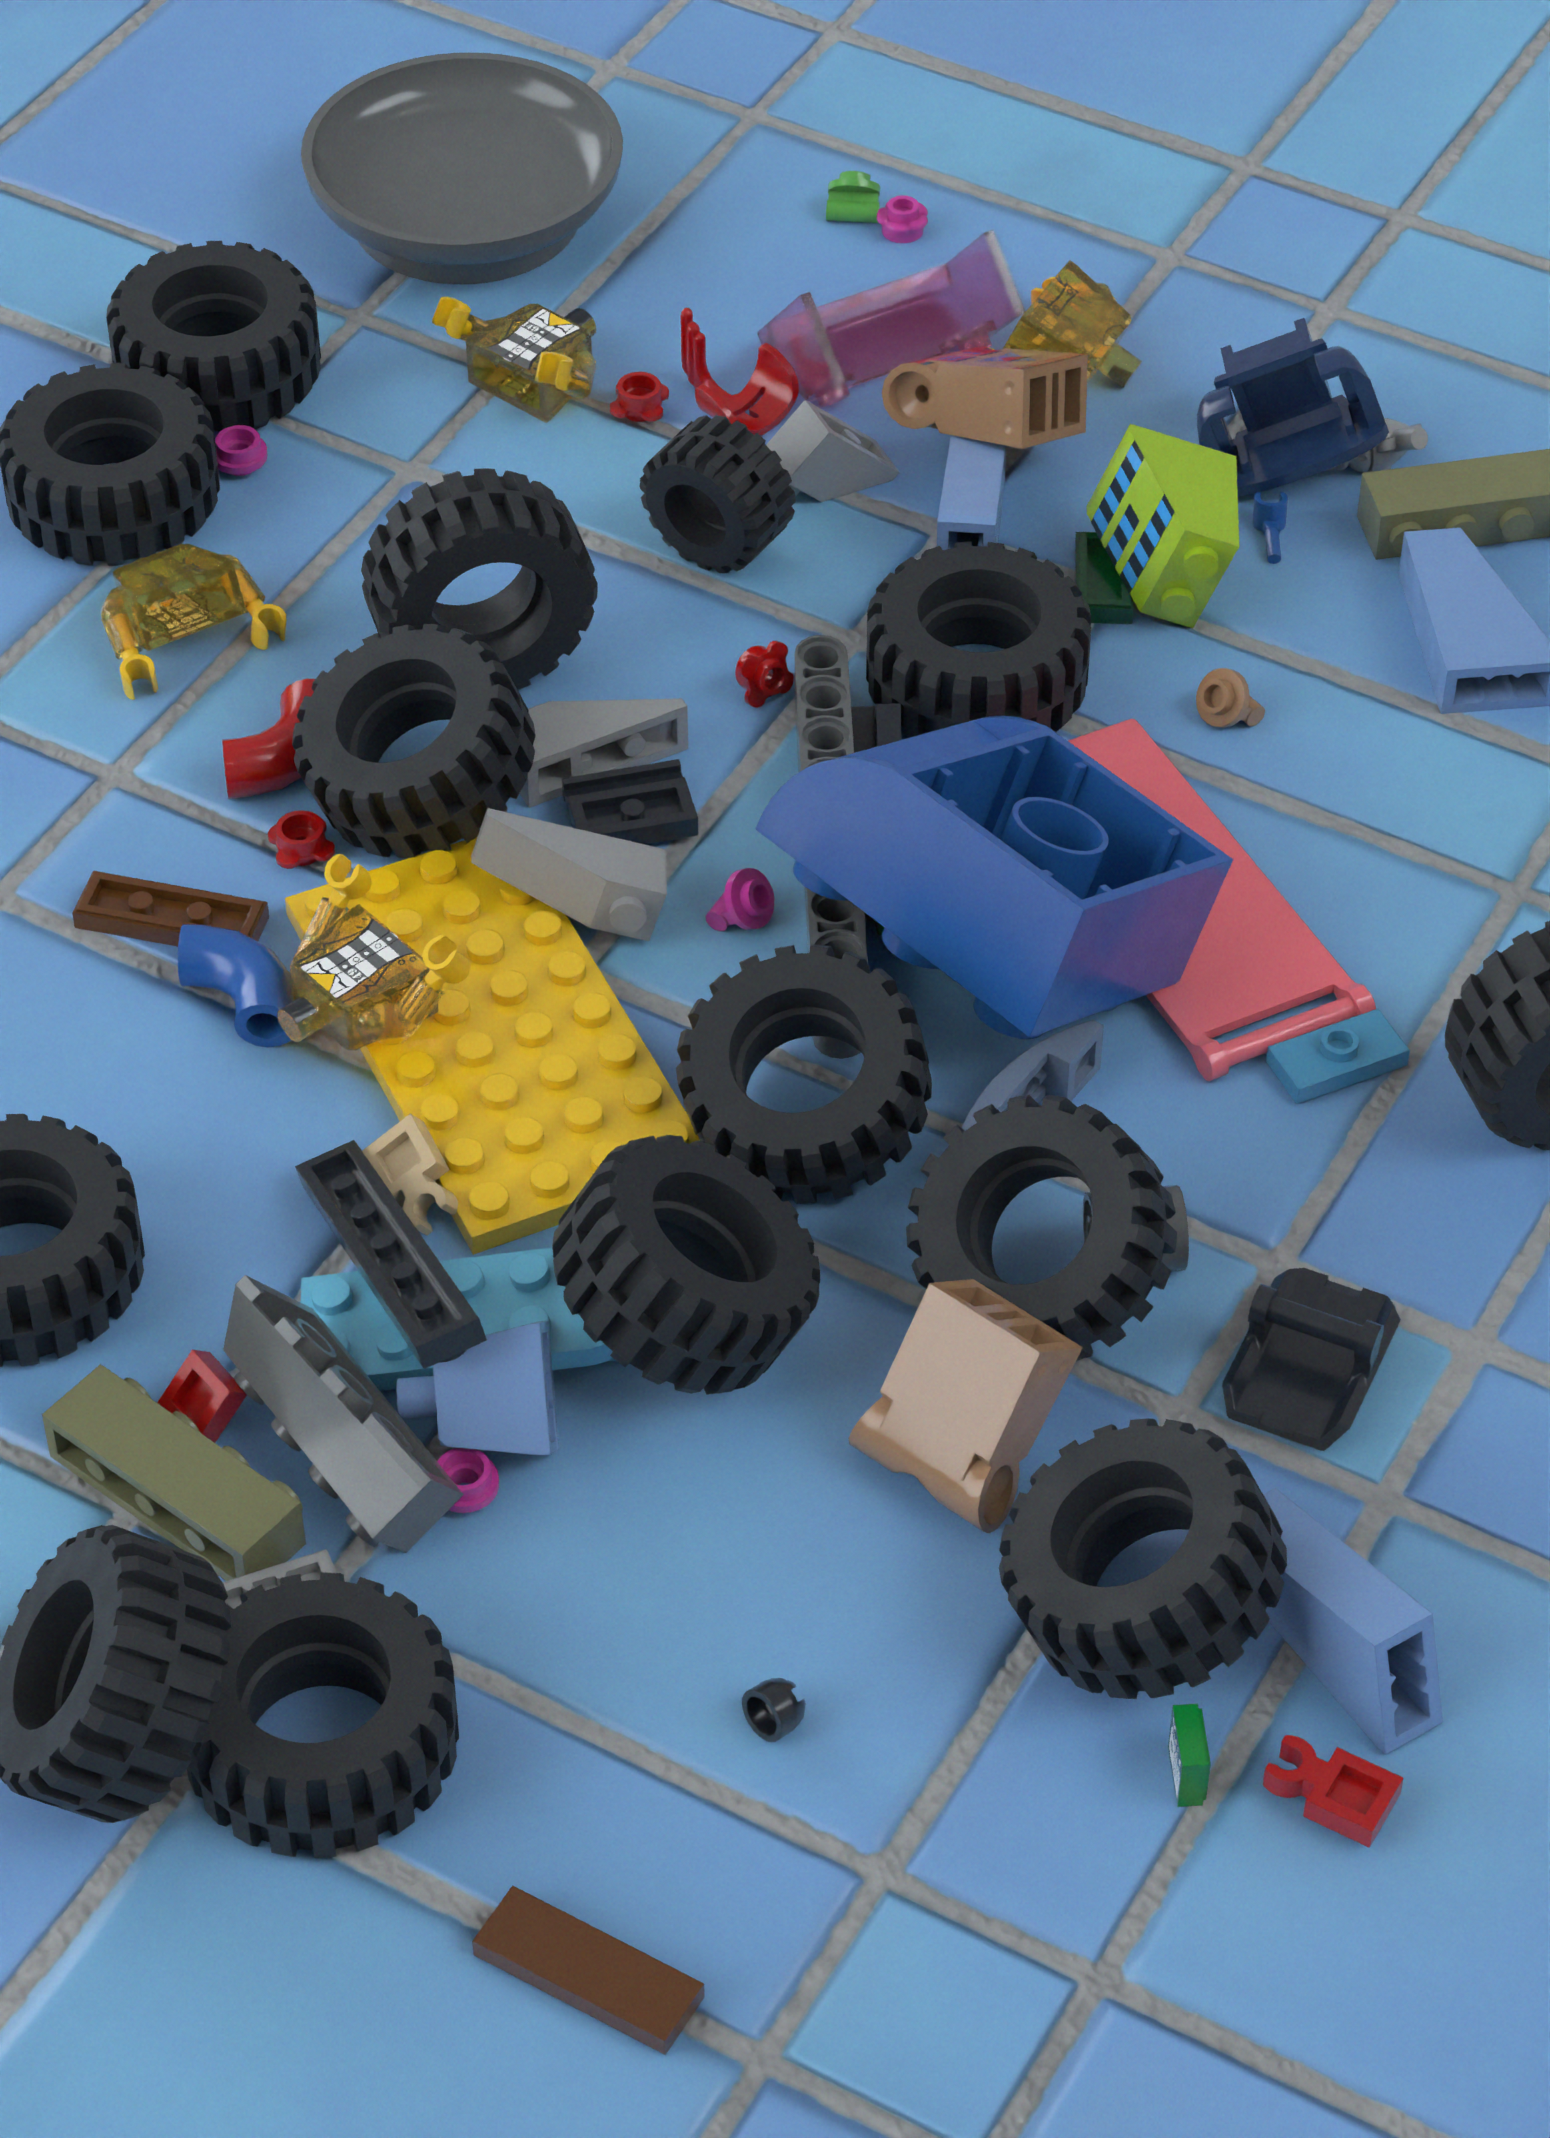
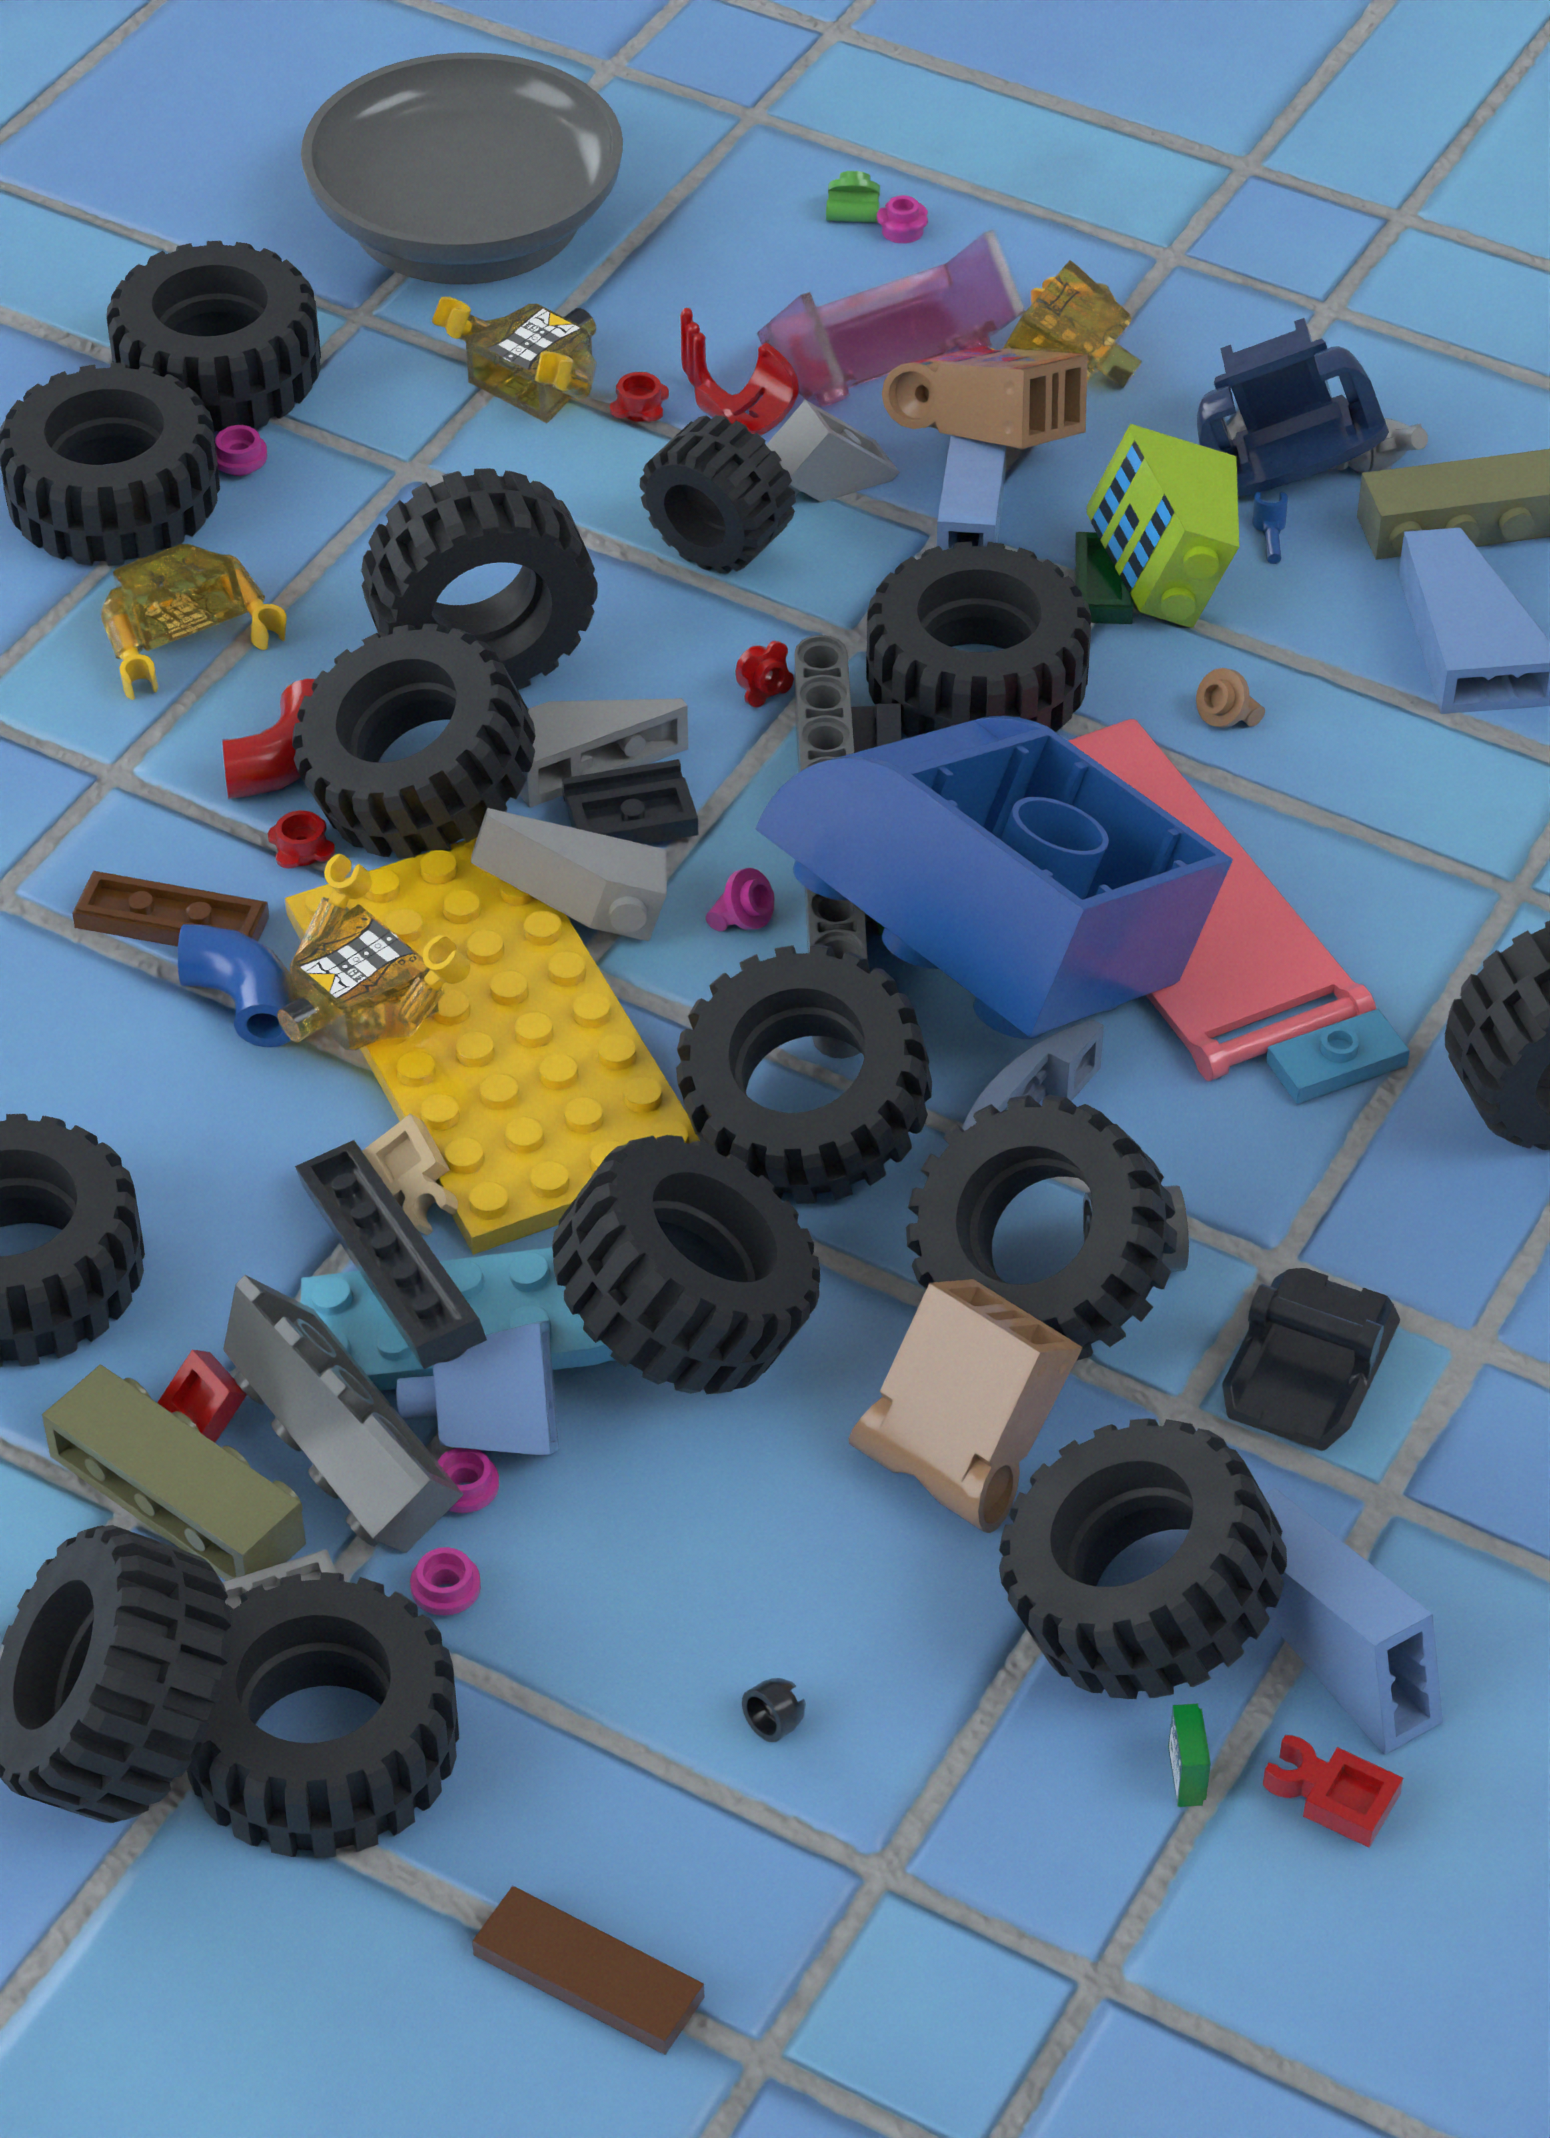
(445, 1567): none -> dark pink plate

